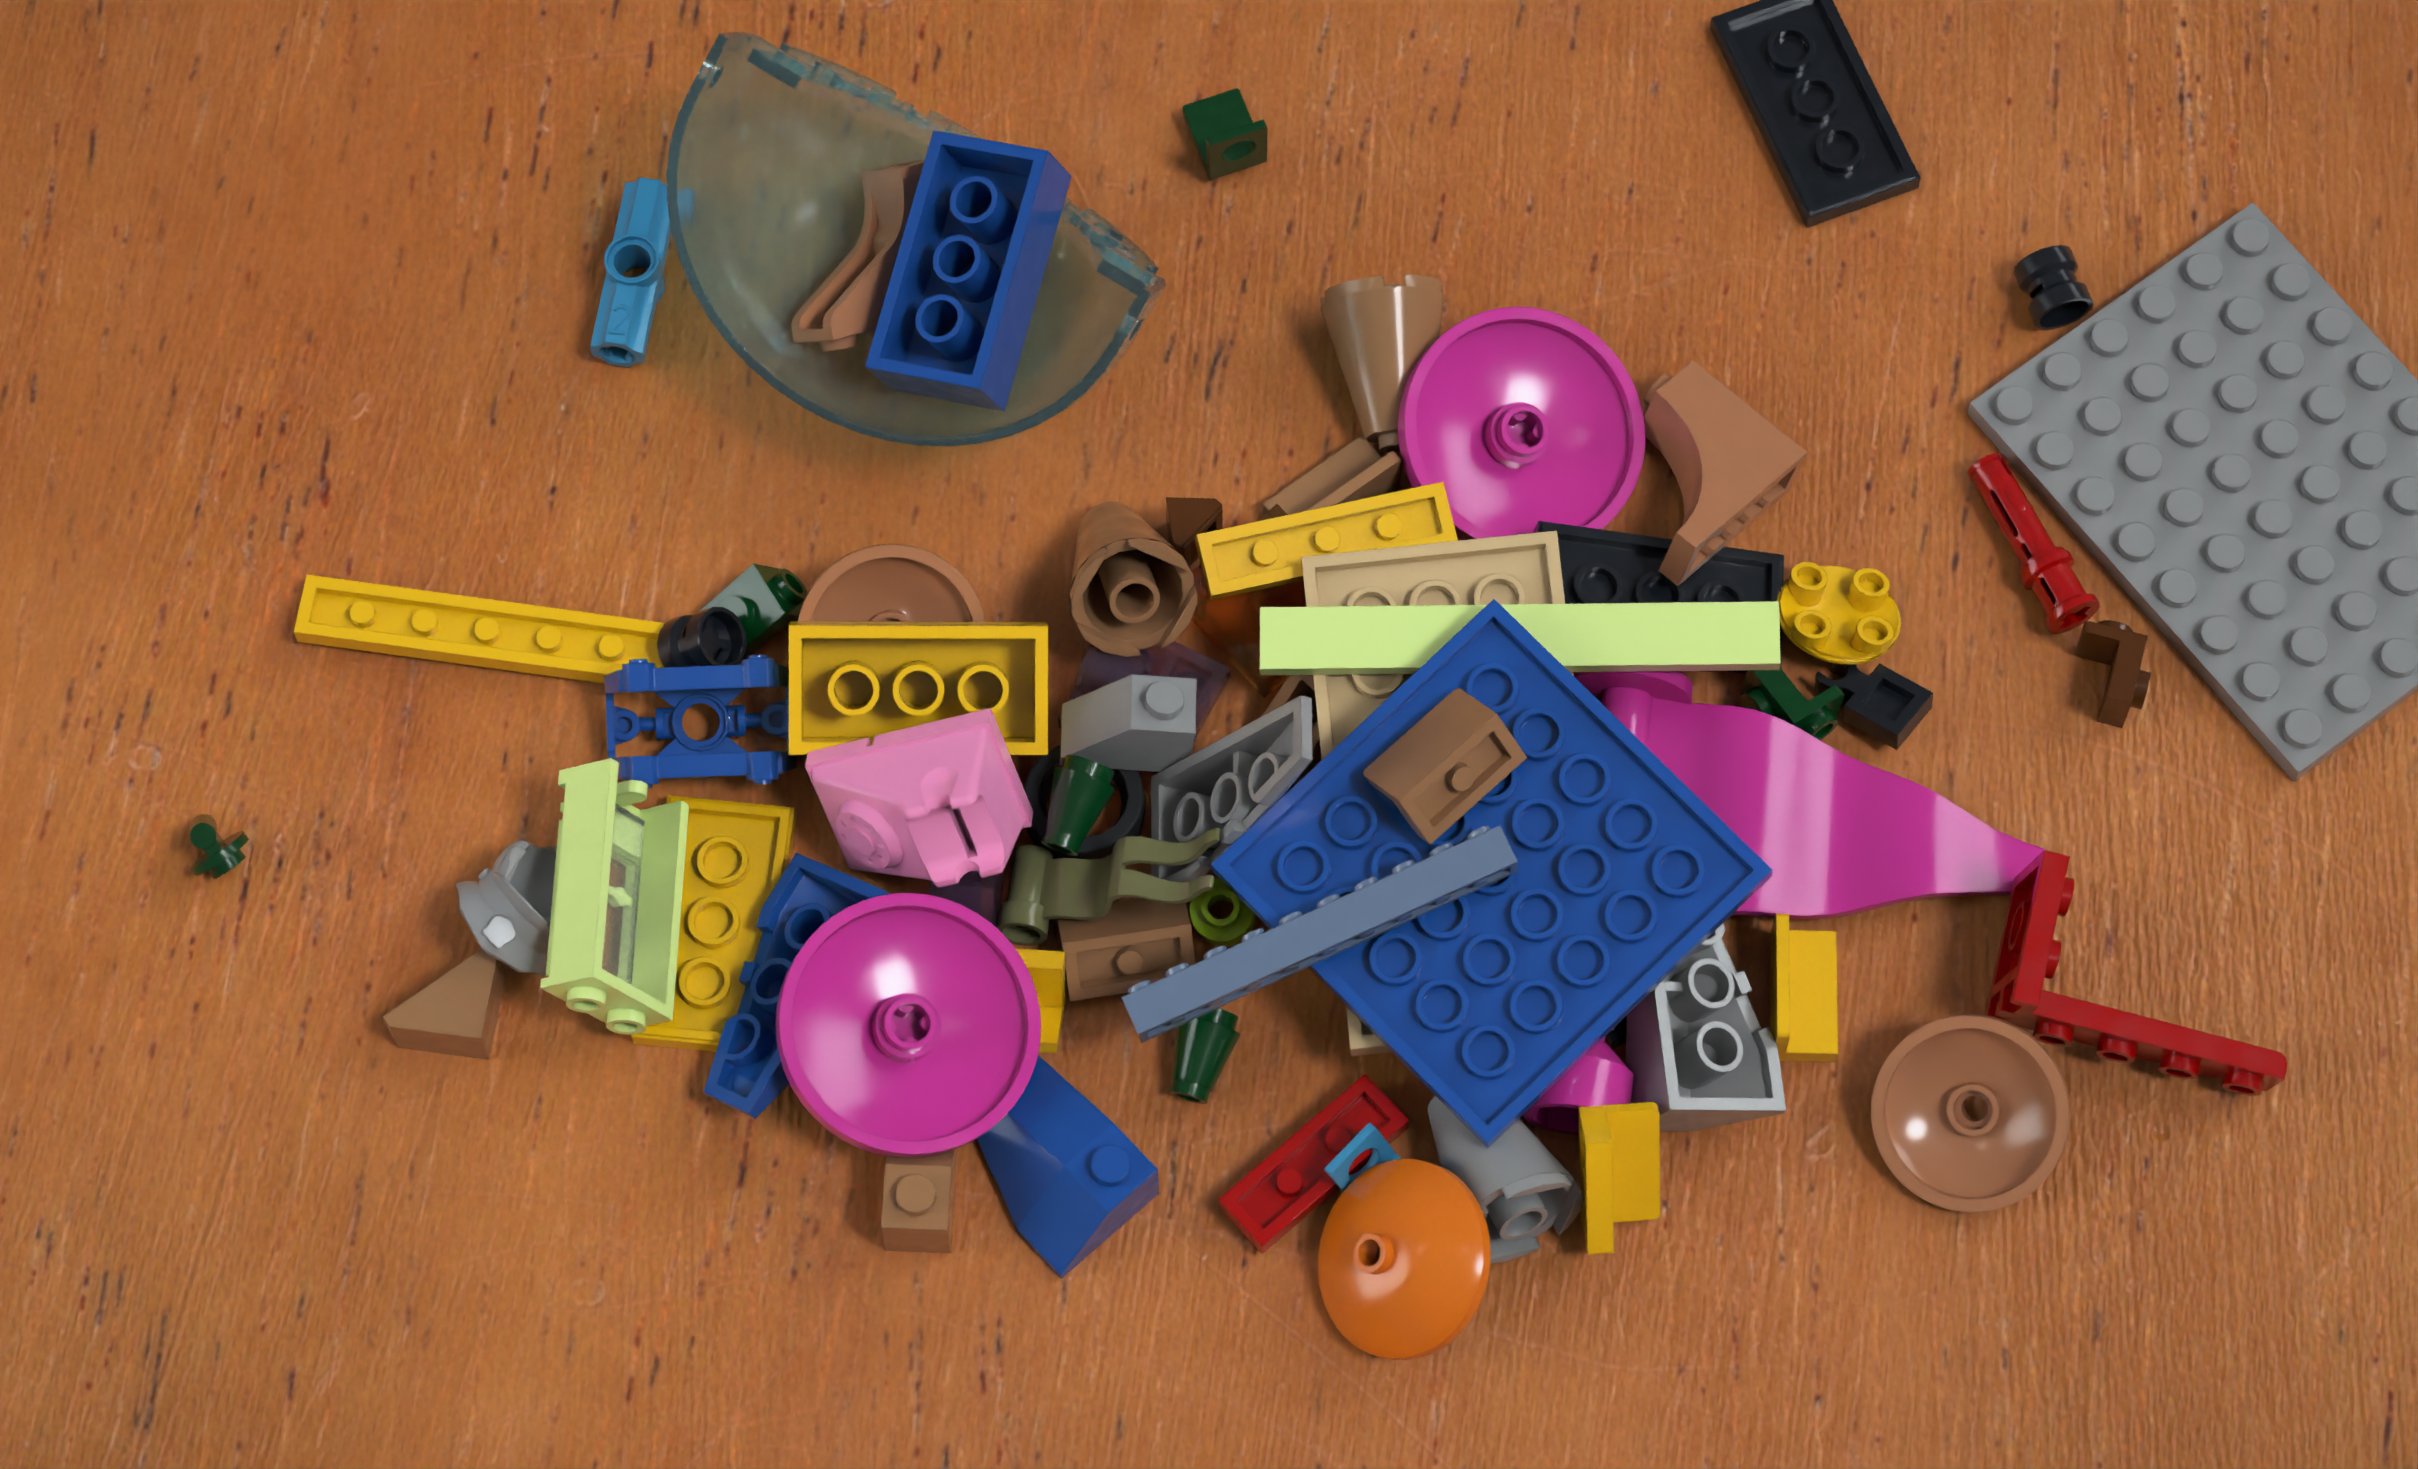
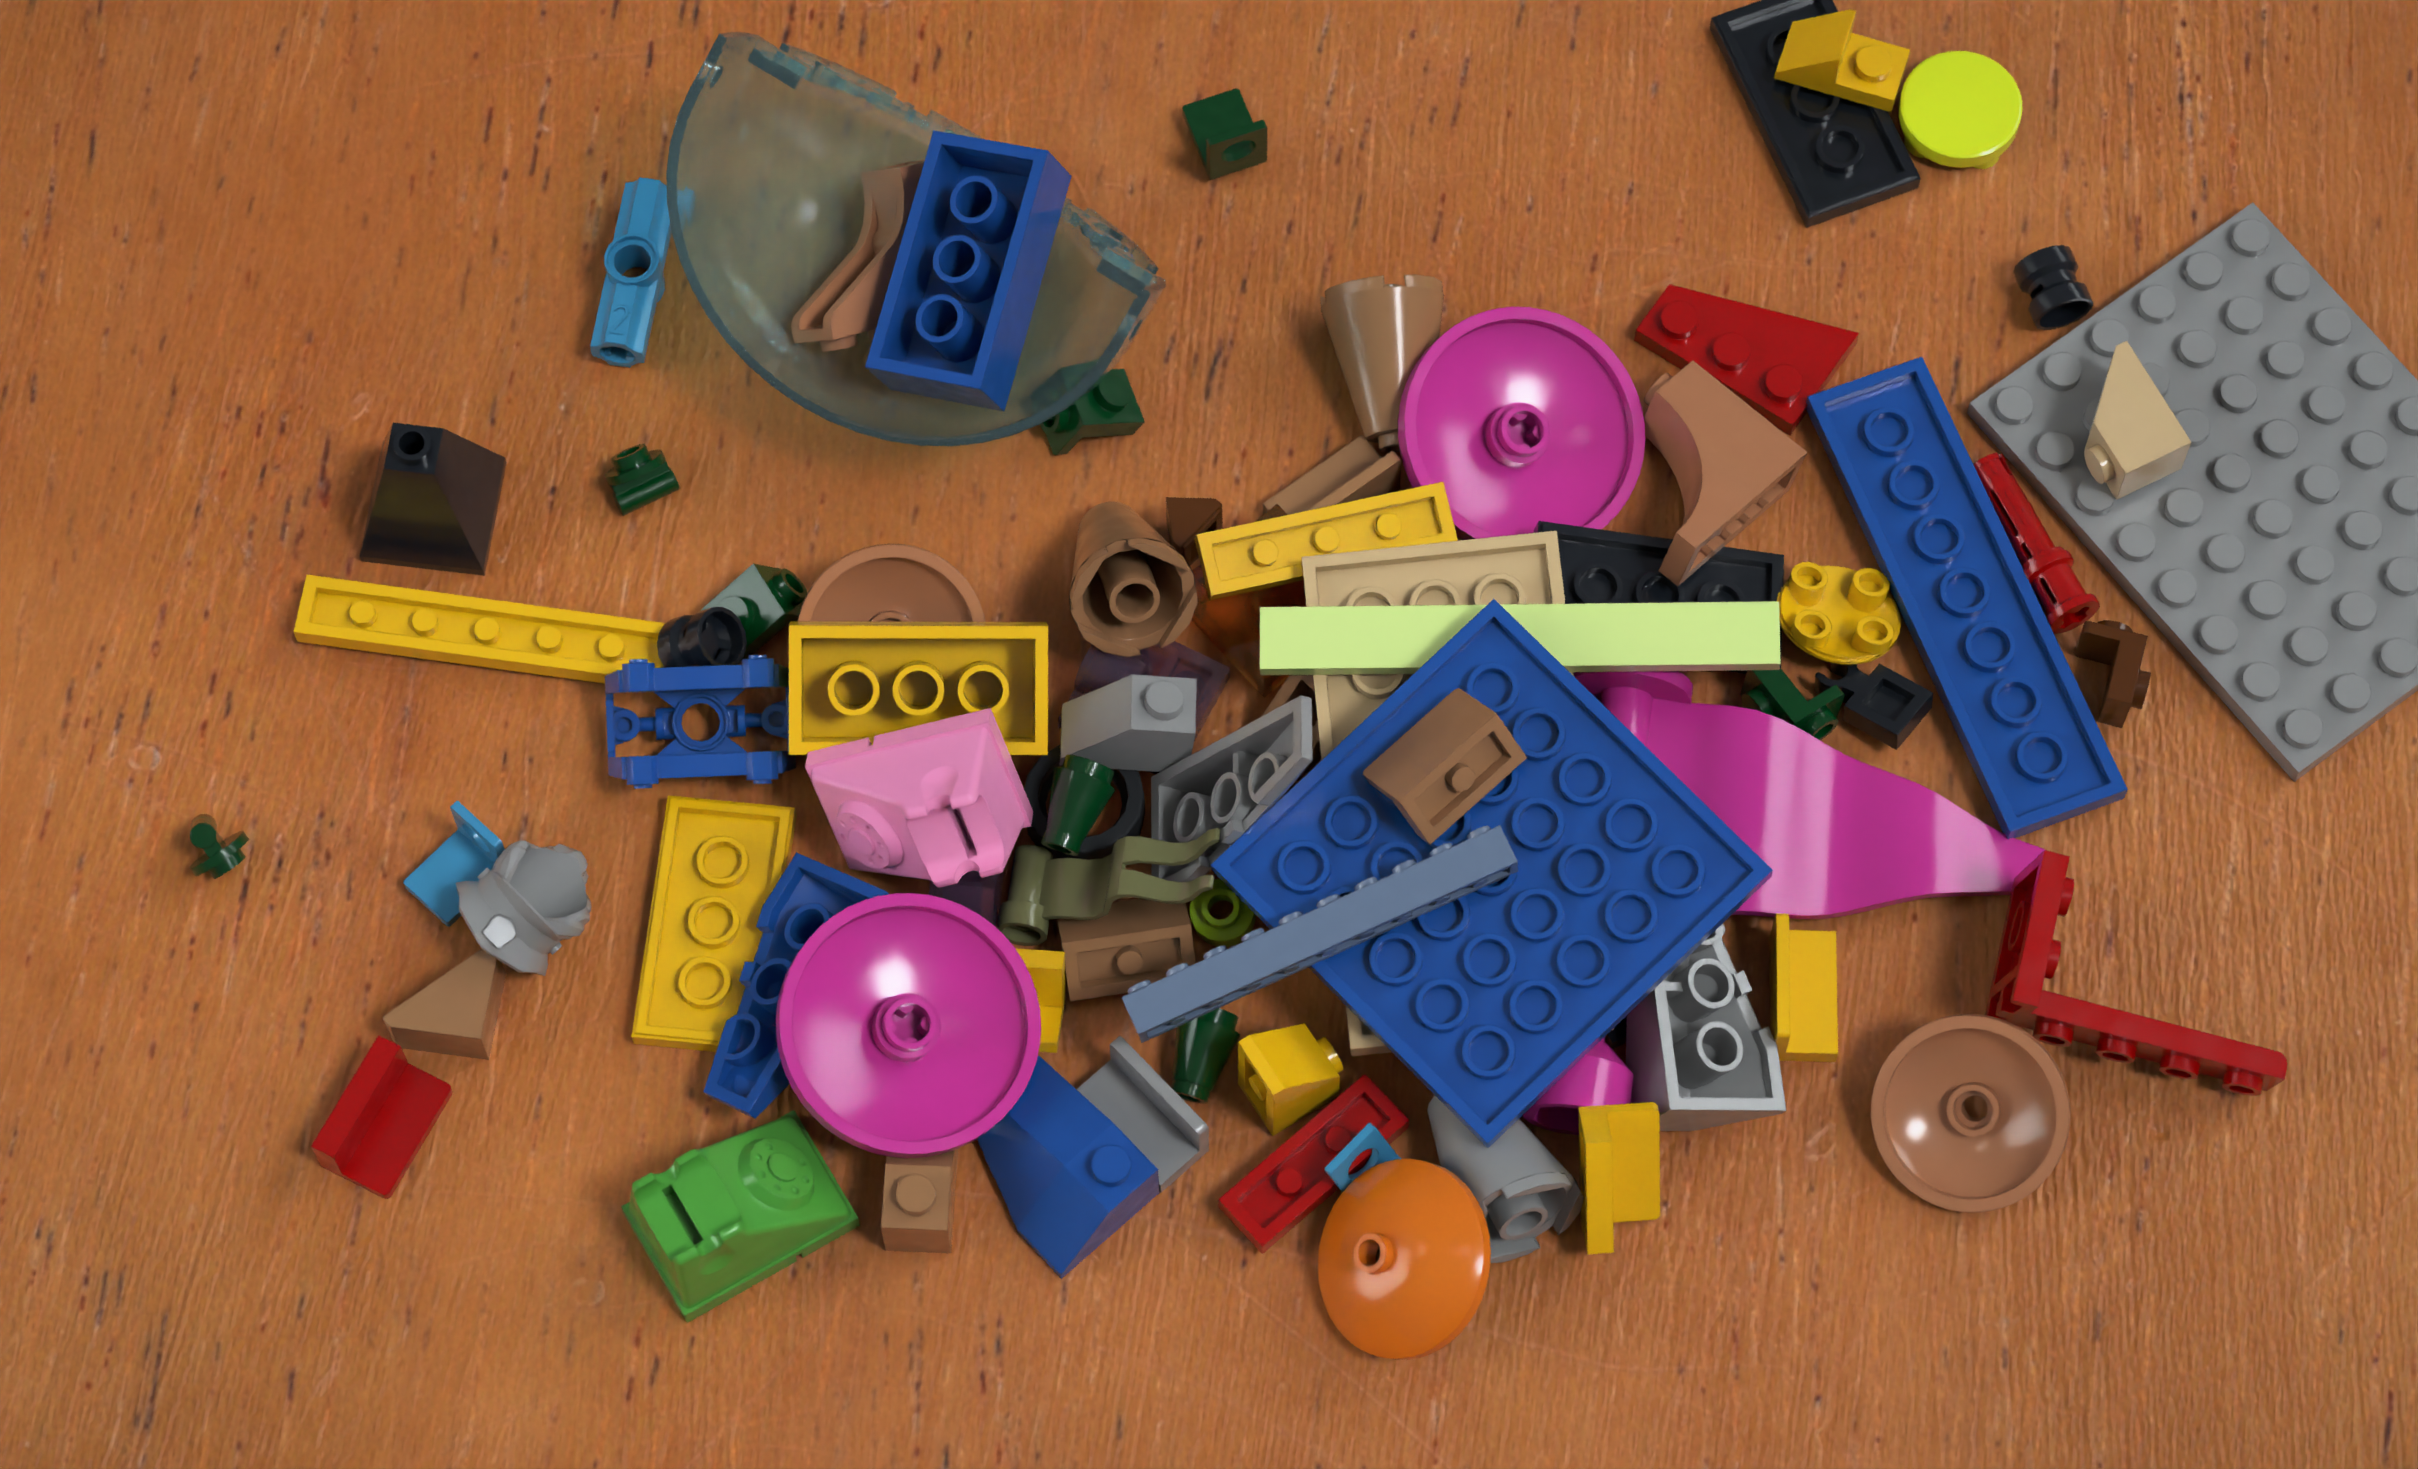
(381, 1120): none -> red panel
(433, 501): none -> black slope
(456, 860): none -> dark azure bracket
(616, 900): yellowish green door -> none
(640, 478): none -> dark green plate
(737, 1213): none -> bright green piece
(1103, 412): none -> dark green bracket
(1148, 1112): none -> light grey panel
(1287, 1074): none -> yellow slope
(1751, 350): none -> red wing
(1833, 60): none -> yellow slope
(1959, 110): none -> neon yellow tile
(1965, 599): none -> blue plate
(2133, 429): none -> tan slope

